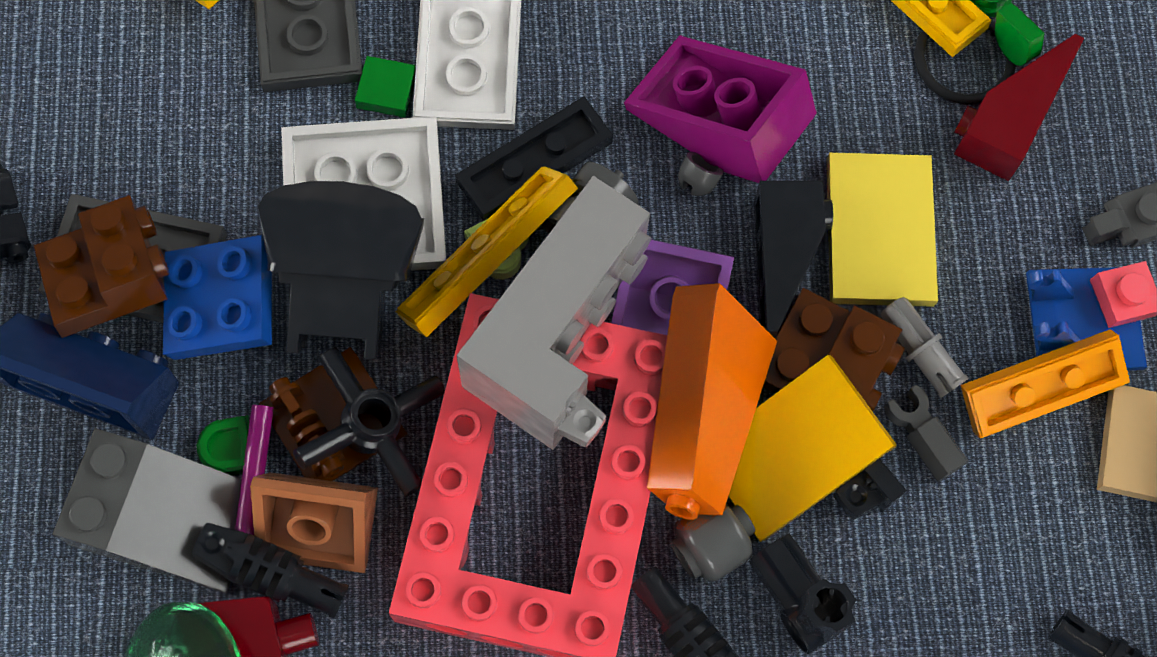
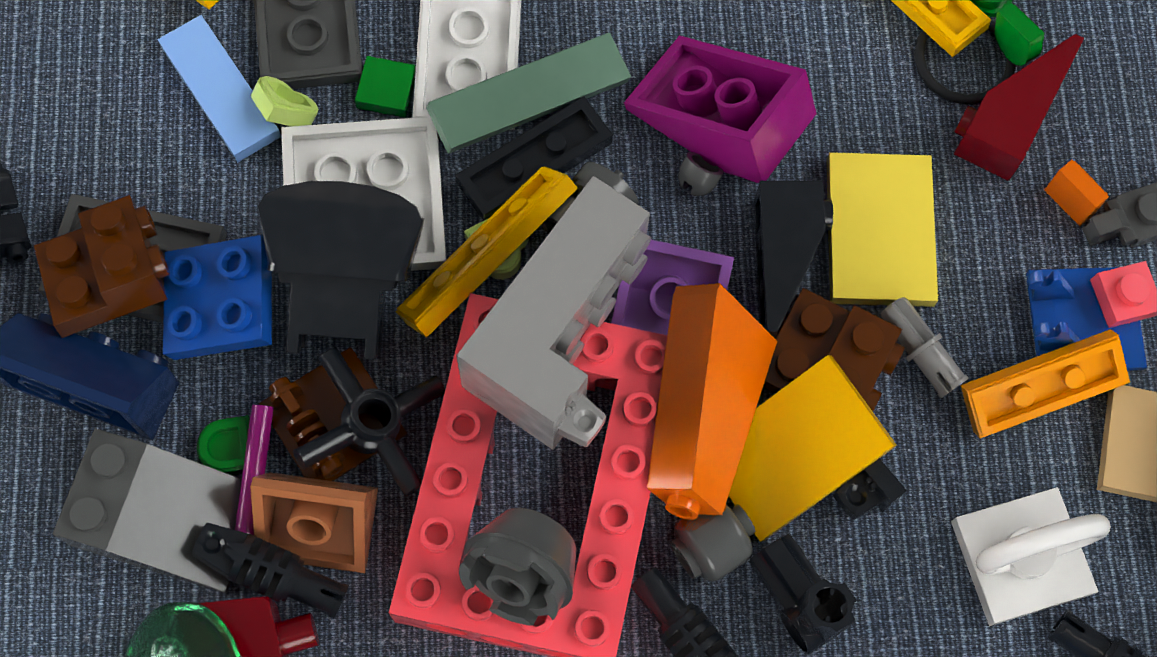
(218, 88): none -> light blue tile
(282, 104): none -> yellowish green tile
(522, 565): none -> dark grey cone
(527, 92): none -> sand green tile
(927, 435): dark grey bar -> none
(1028, 554): none -> white tile
(1076, 192): none -> orange tile

